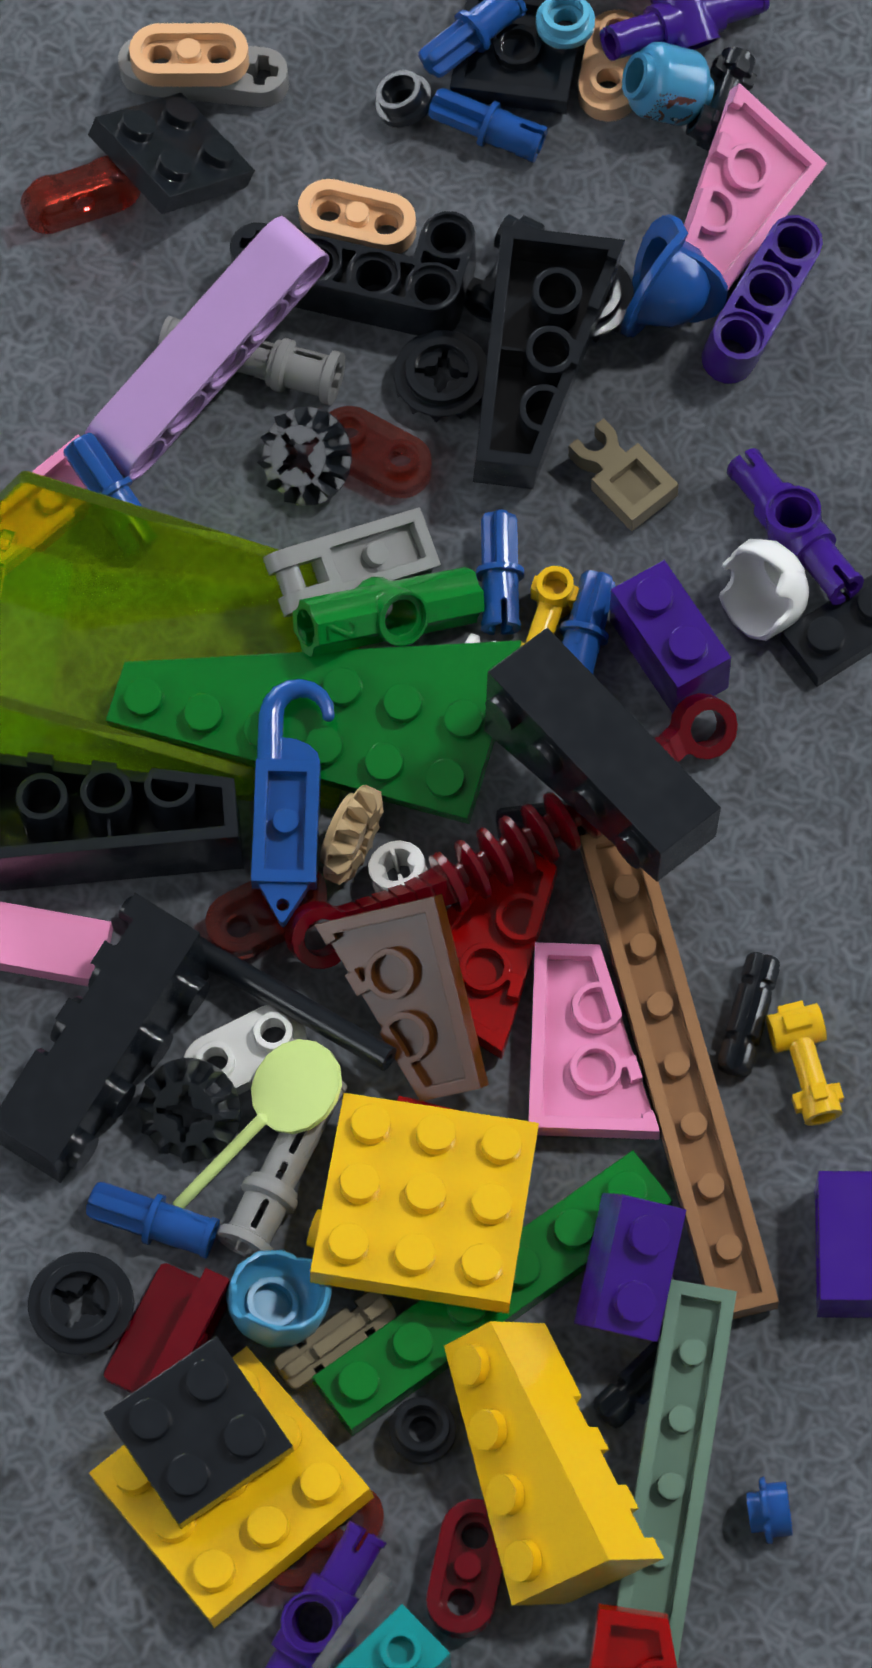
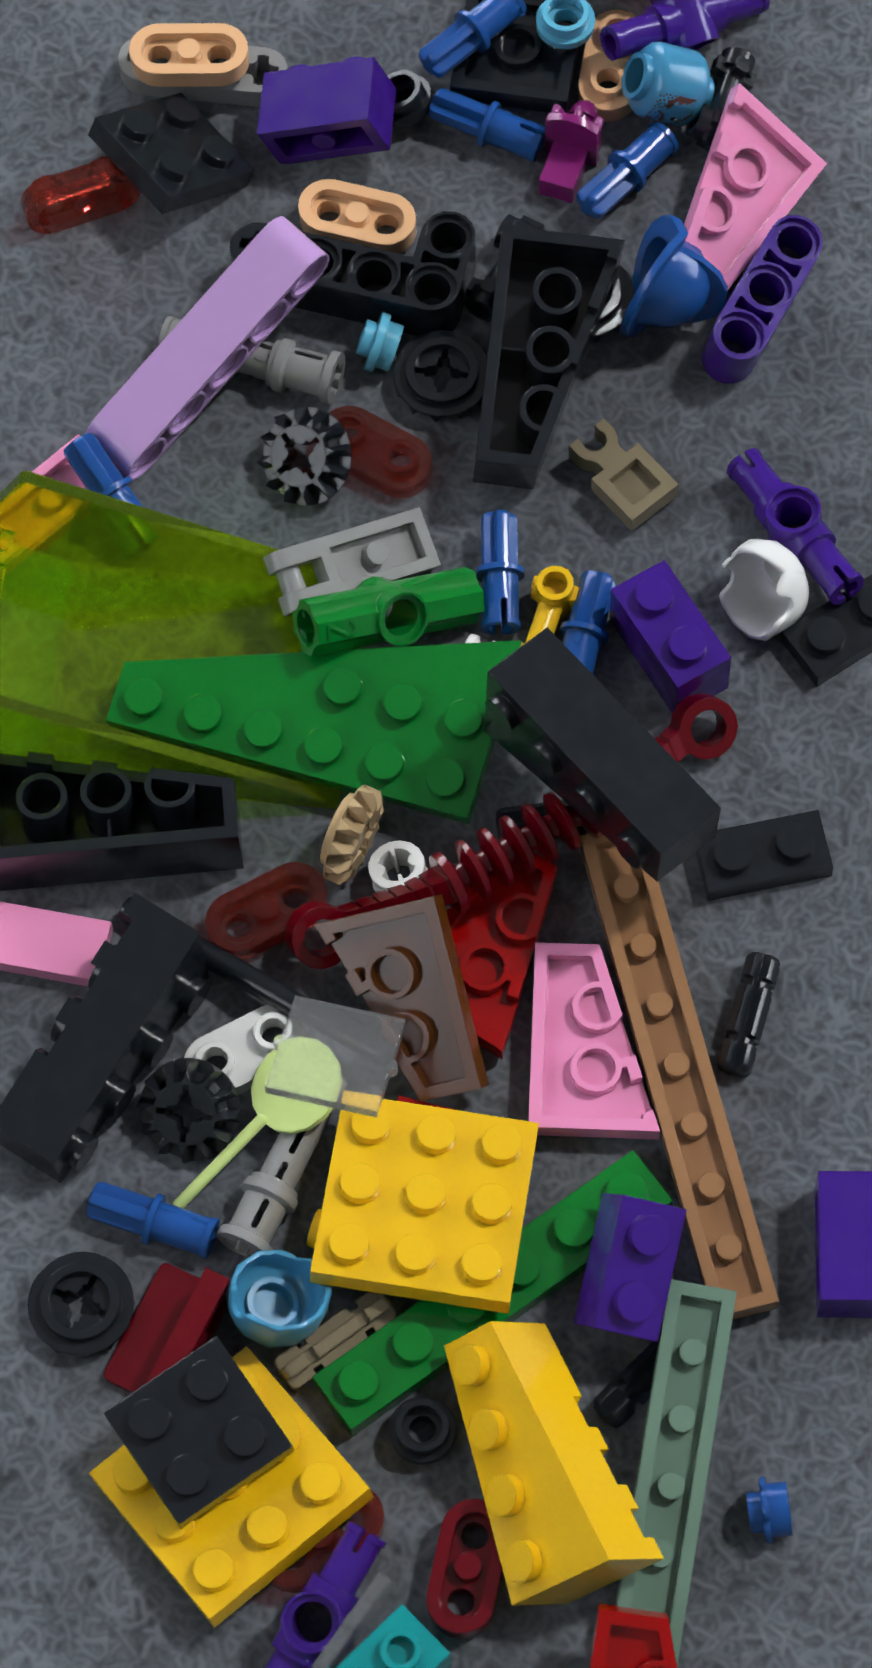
(286, 802): blue plate -> none
(326, 110): none -> dark purple brick
(335, 1056): none -> clear piece
(379, 342): none -> medium azure plate
(572, 144): none -> magenta piece
(627, 170): none -> blue axle
(765, 855): none -> black plate
(797, 1030): yellow bar -> none

